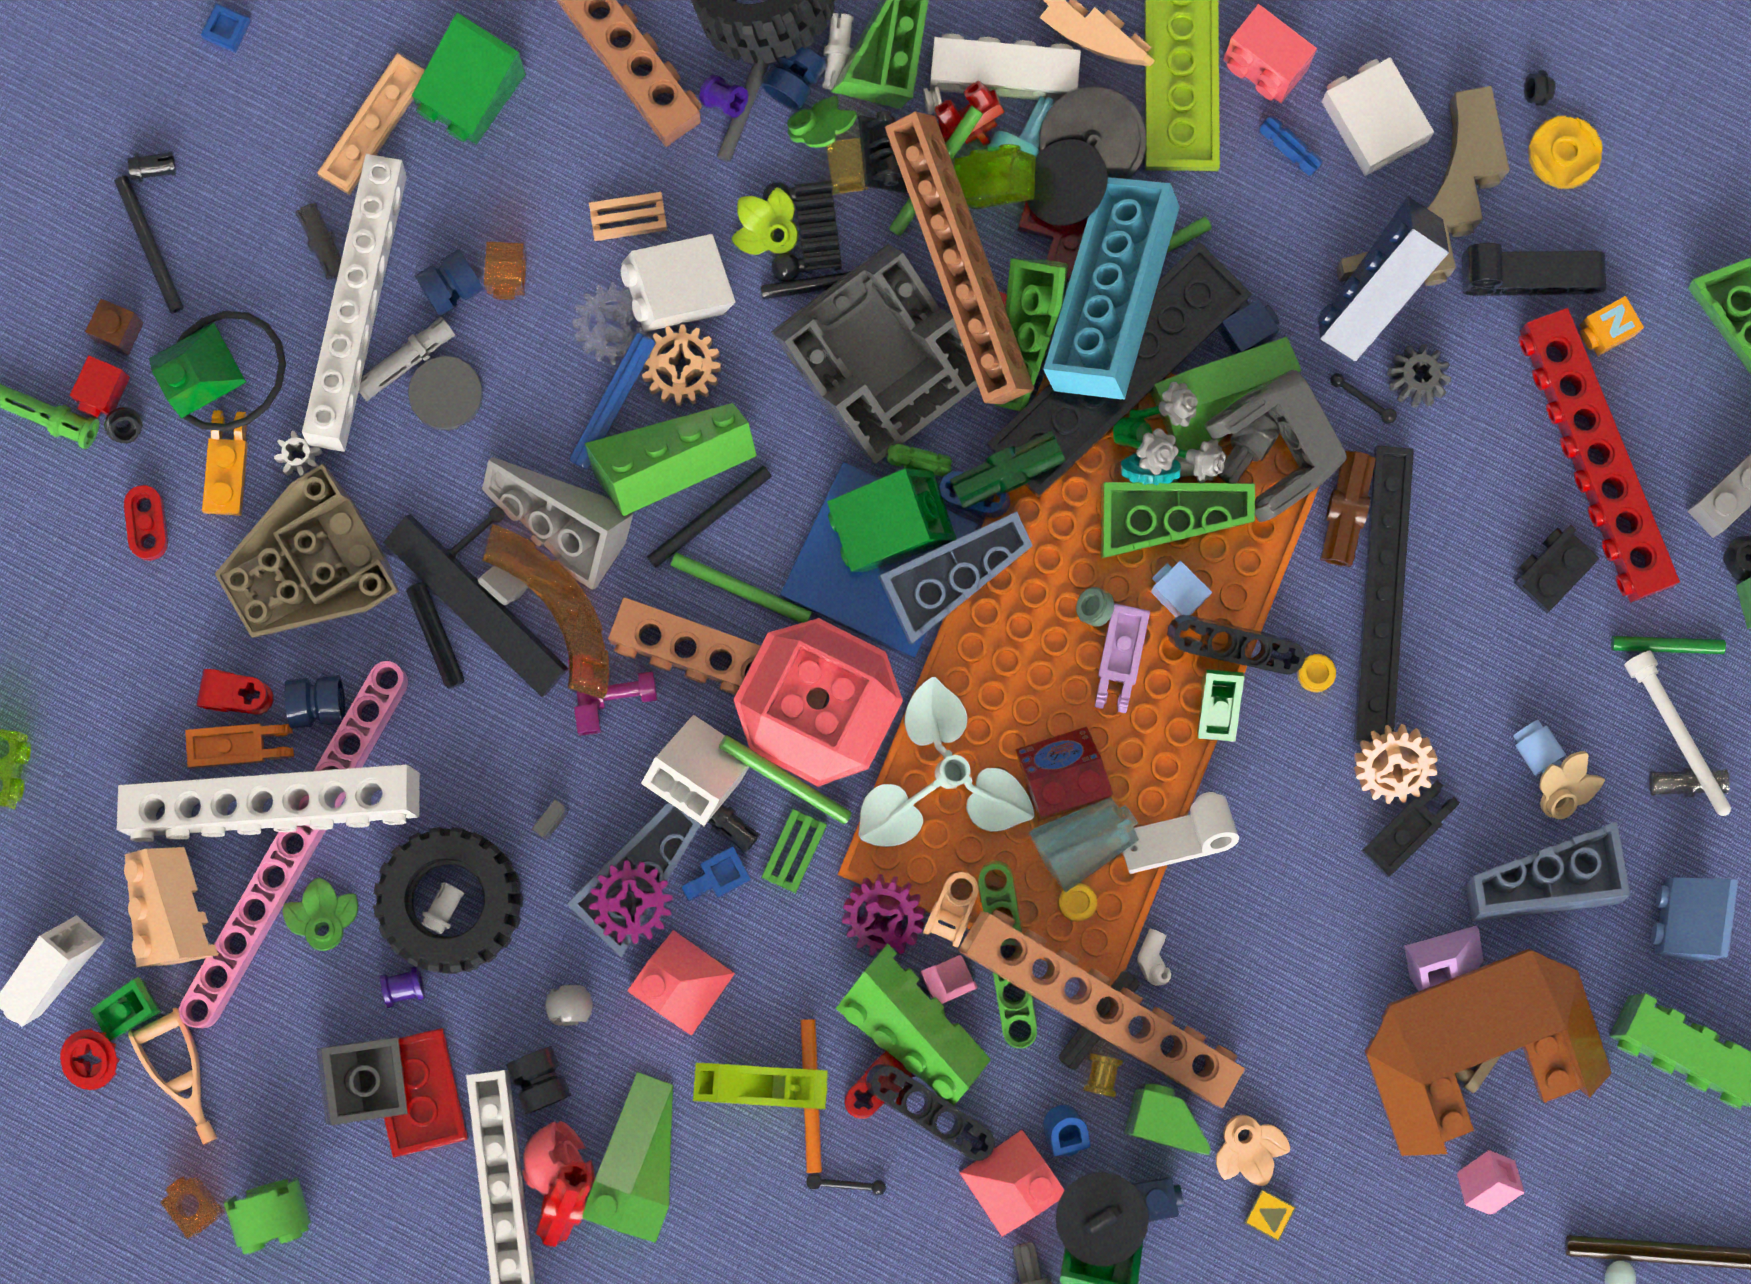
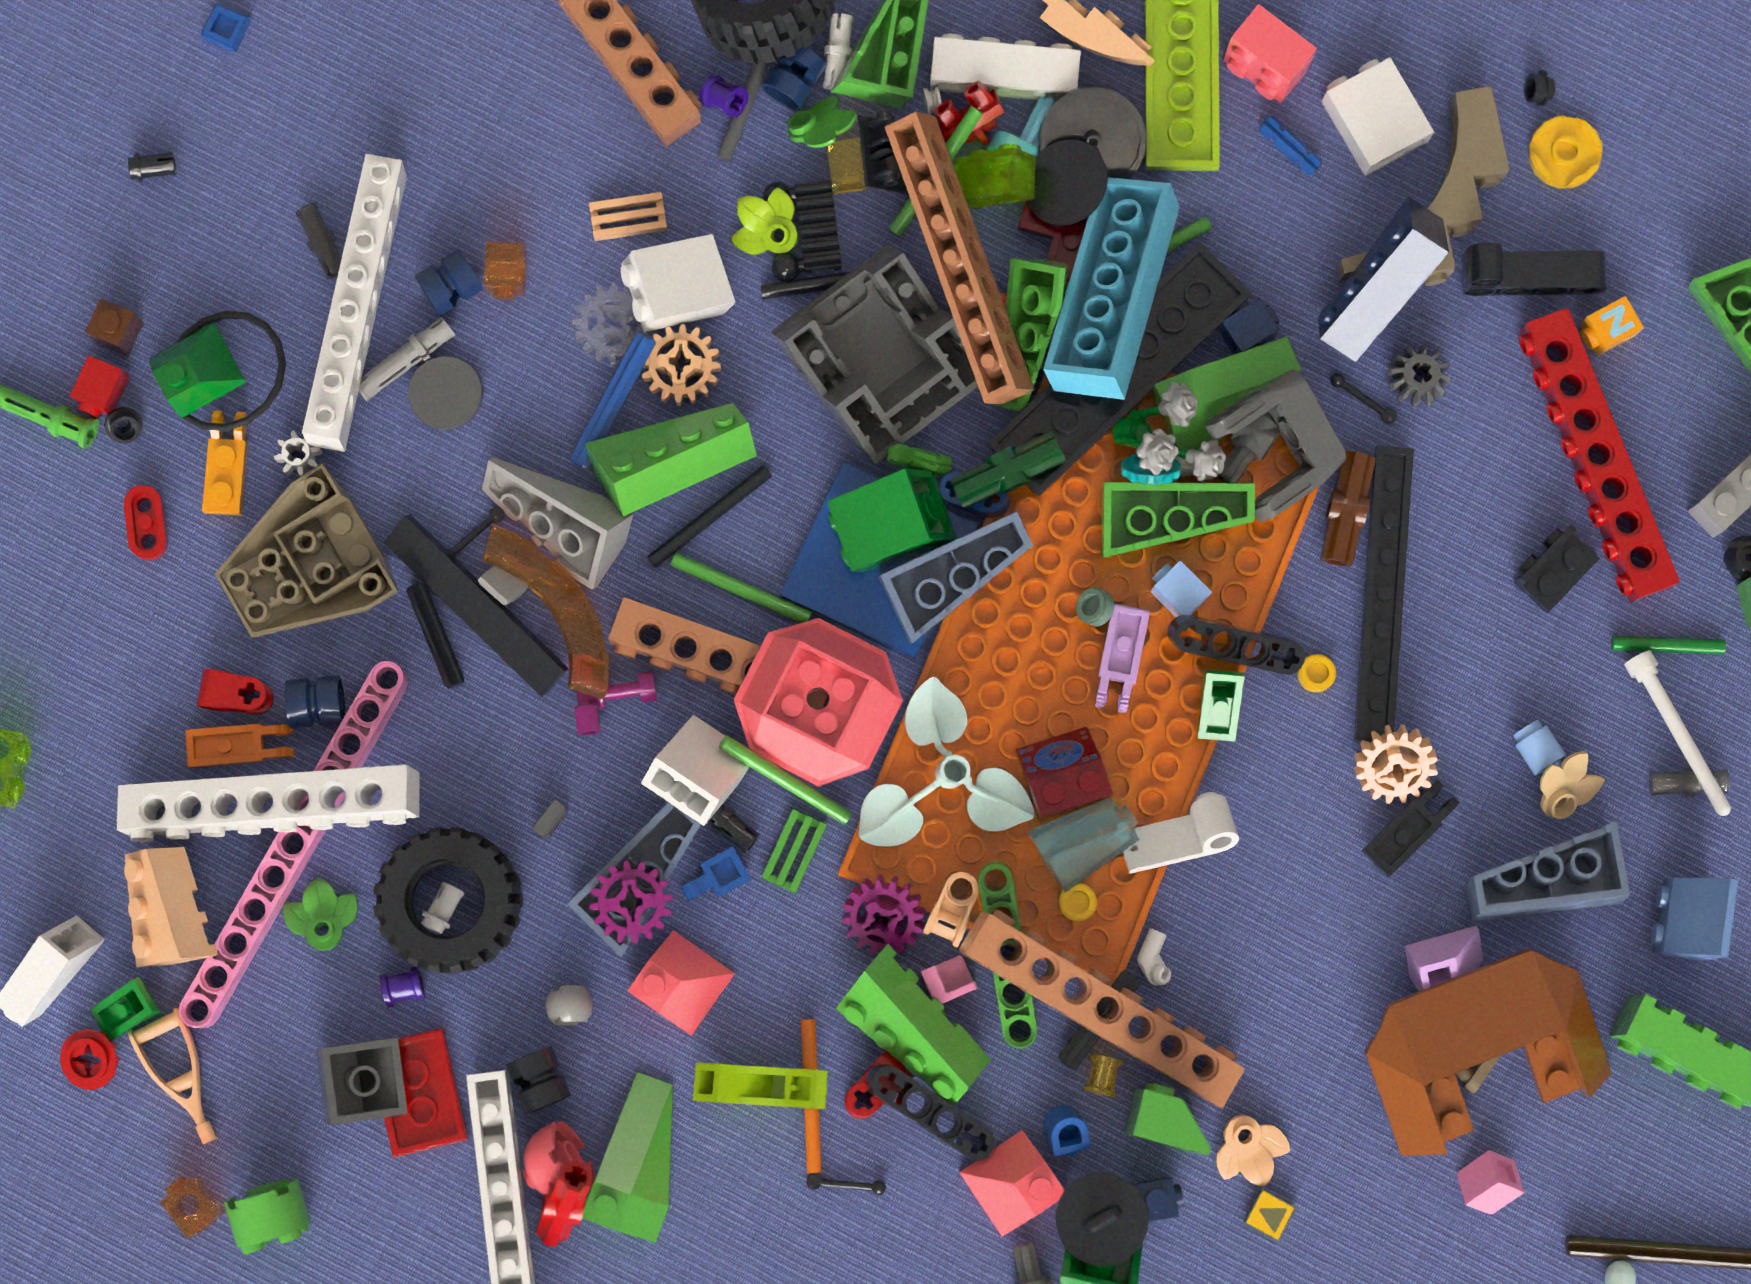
(148, 244): black piece -> none
(372, 124): light nougat tile -> none
(468, 80): green slope -> none

